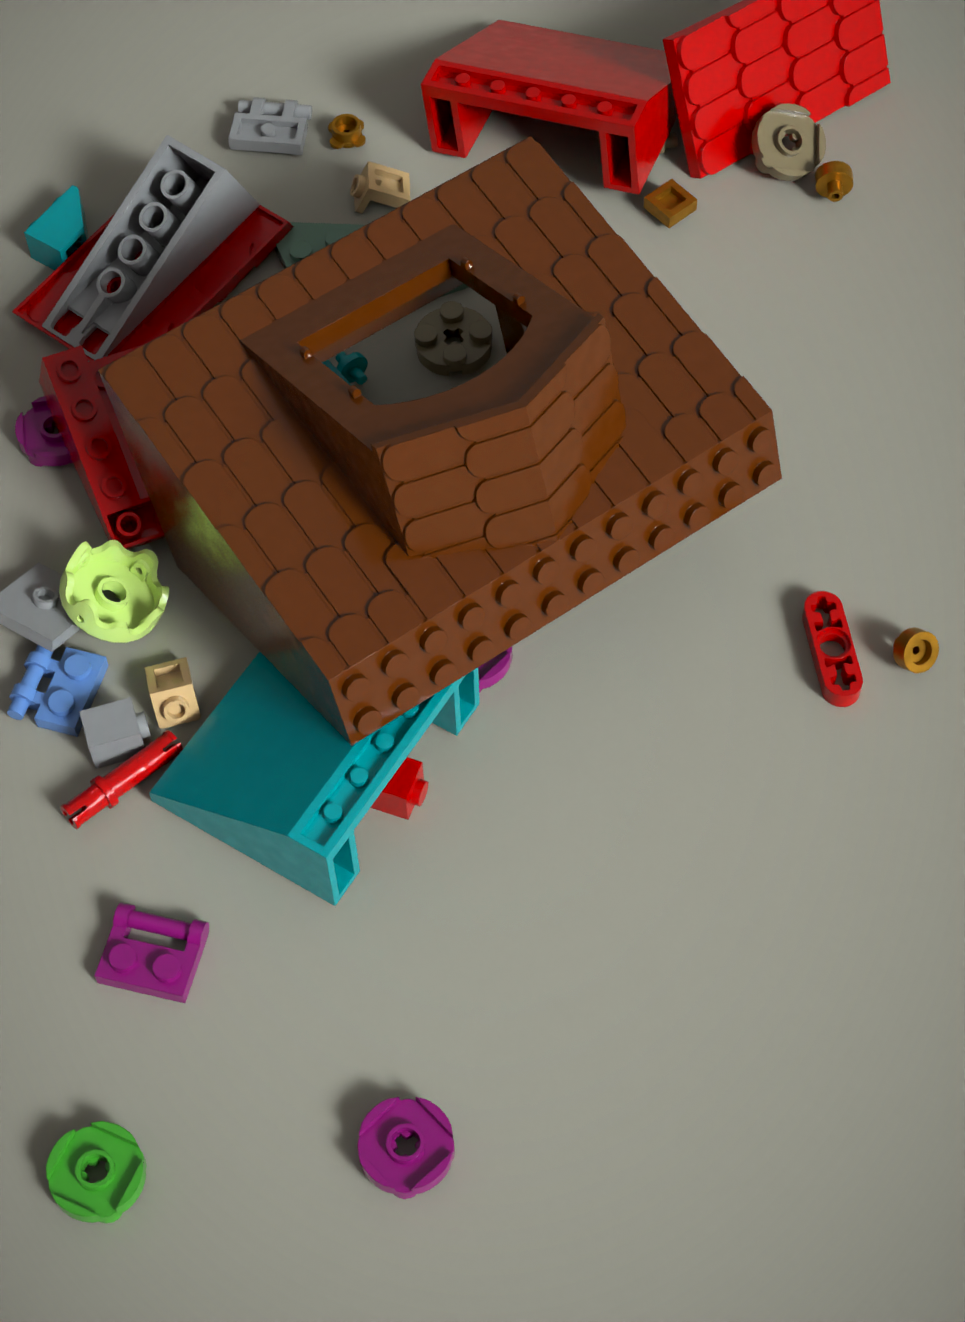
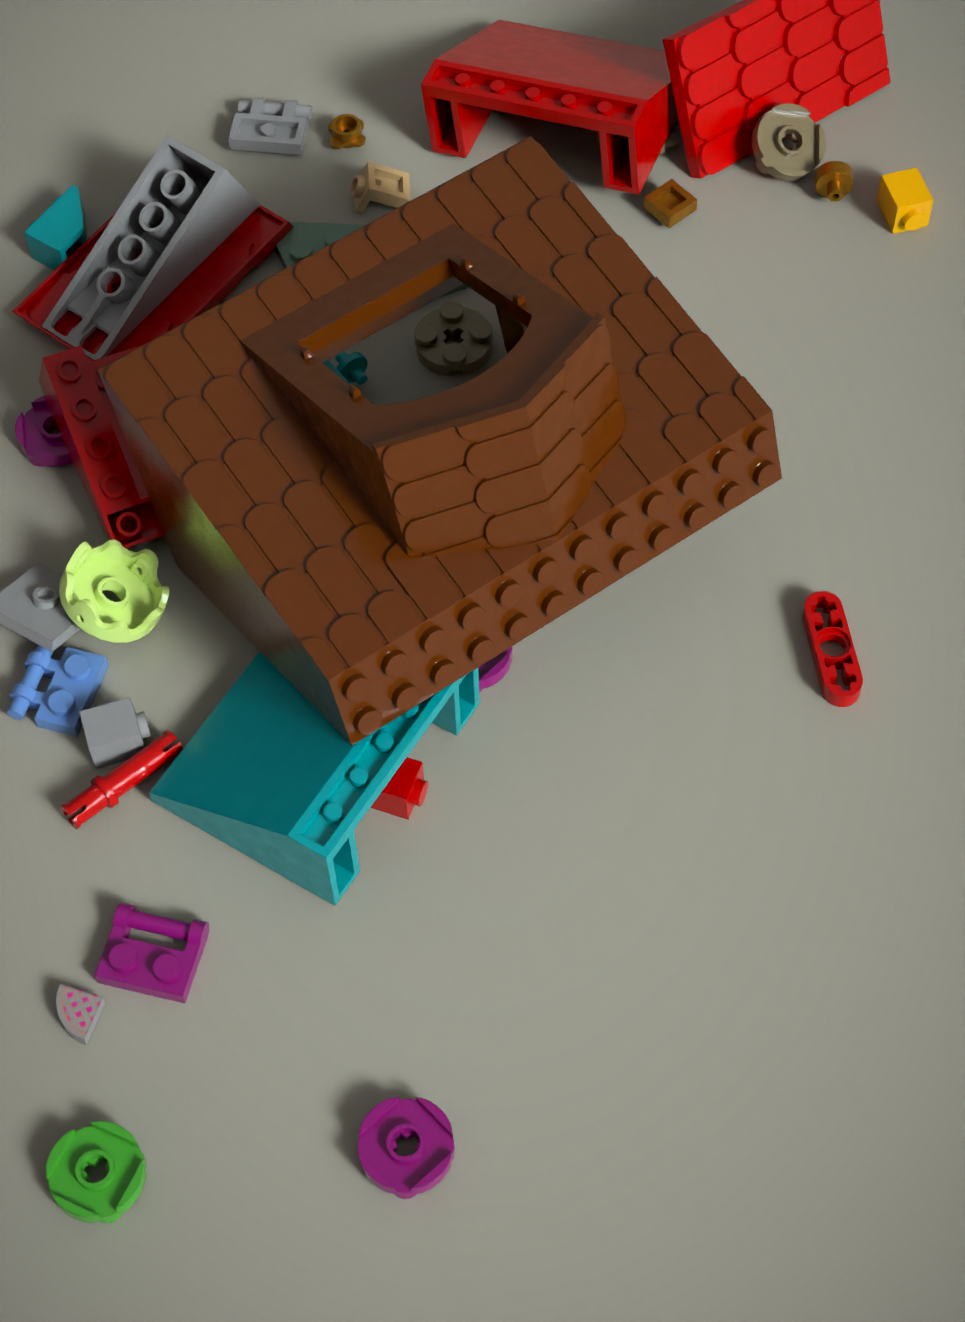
(78, 1012): none -> light grey tile
(172, 693): tan bracket -> none
(904, 200): none -> yellow brick
(915, 650): pearl gold tile -> none

